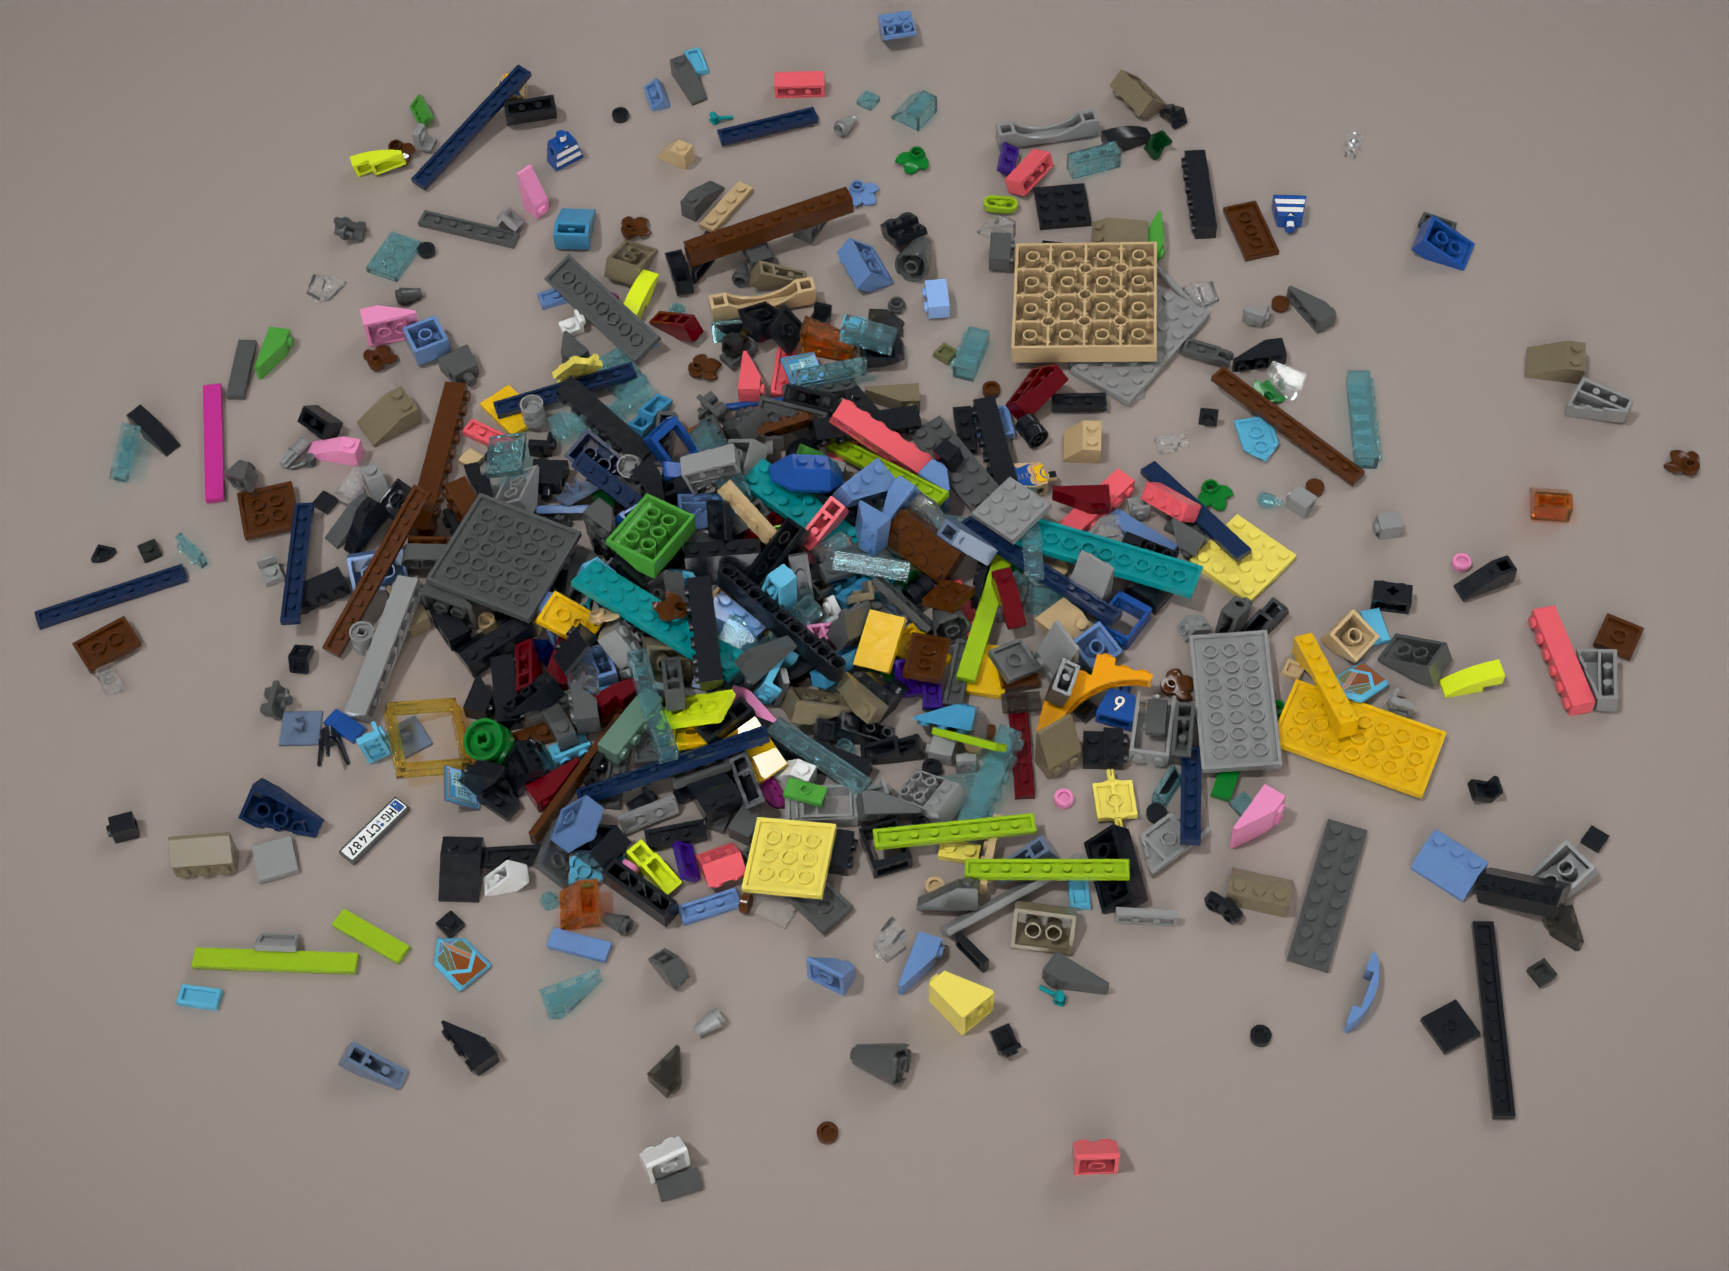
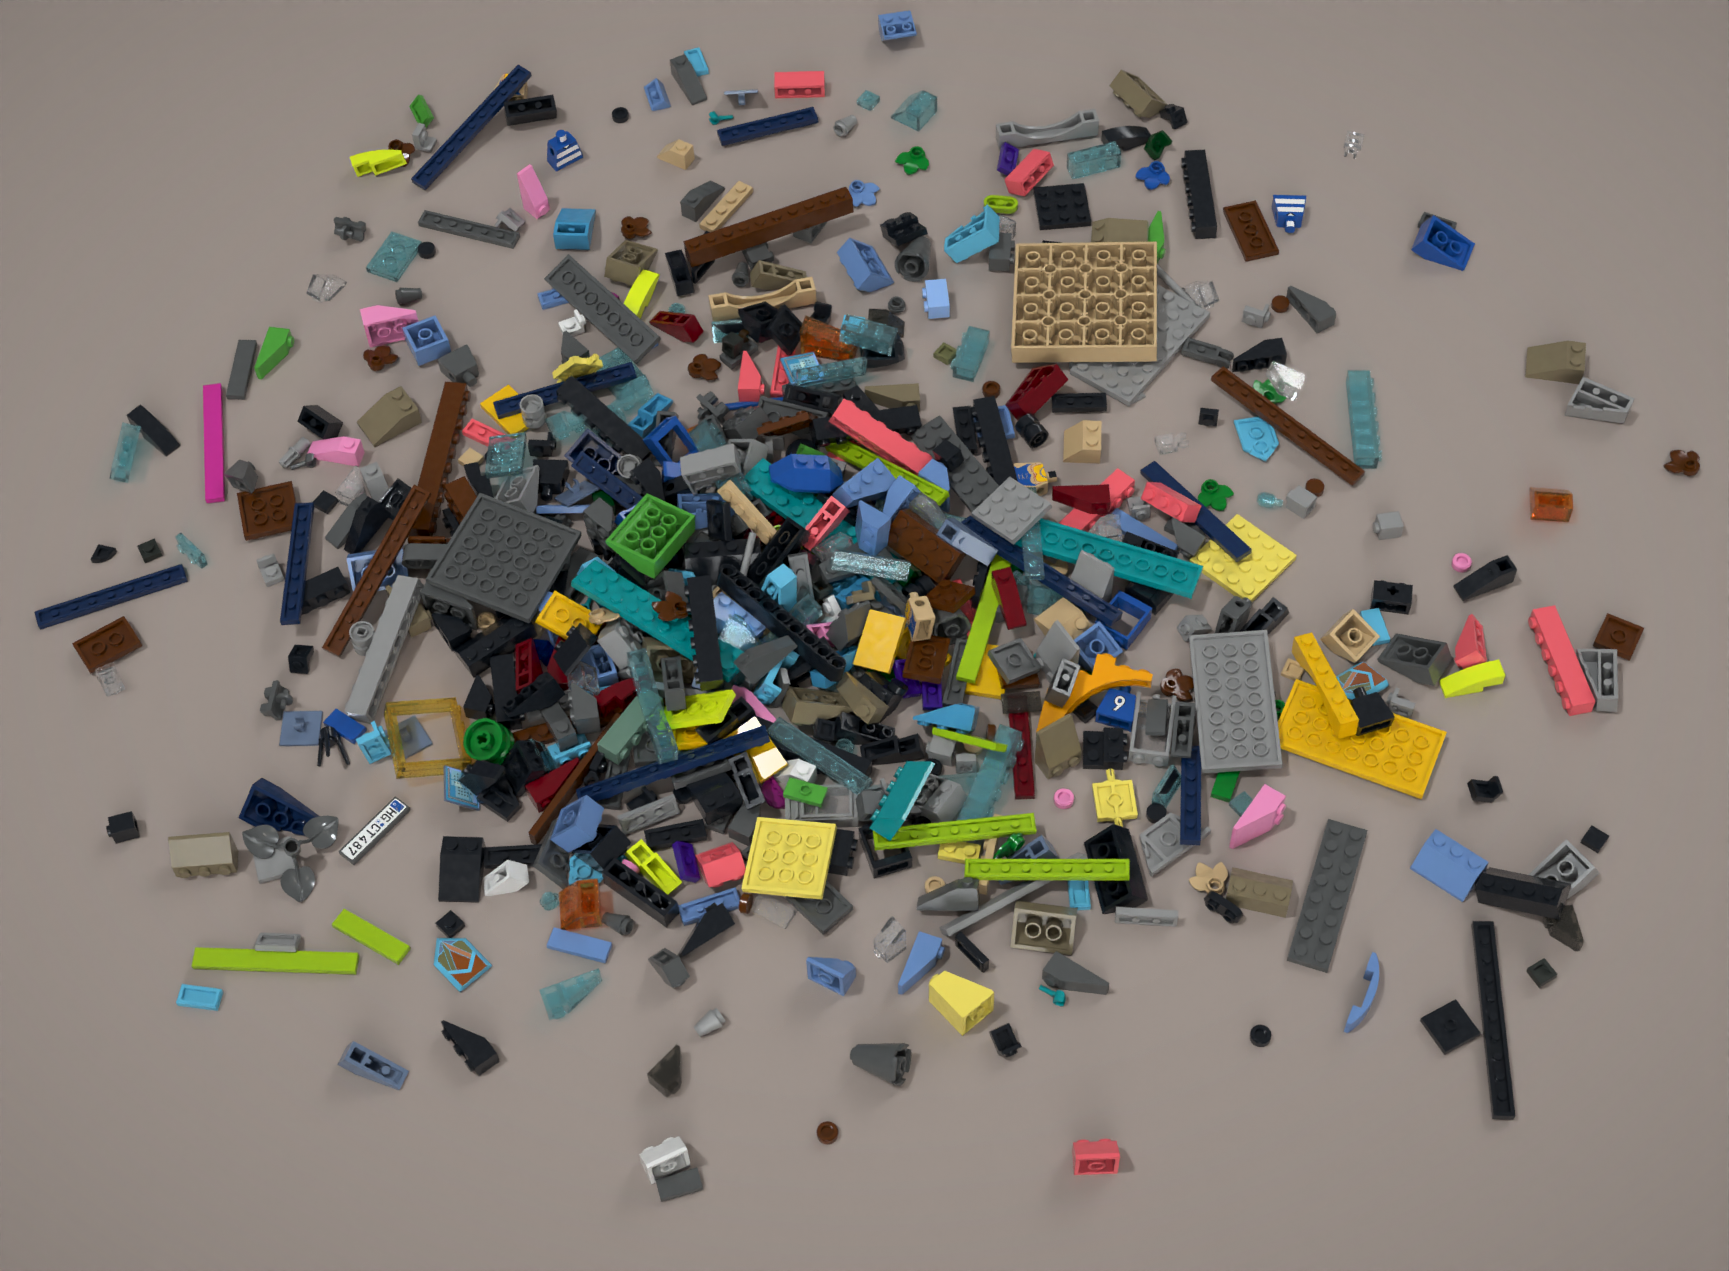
(299, 881): none -> dark grey plant
(708, 926): none -> black slope
(741, 94): none -> sand blue piece
(748, 553): none -> light grey bar
(900, 798): none -> teal slope
(919, 617): none -> tan torso
(974, 237): none -> medium azure wedge
(1012, 845): none -> green plate
(1153, 175): none -> blue plate
(1209, 877): none -> tan plate
(1371, 711): none -> black torso
(1471, 644): none -> coral slope

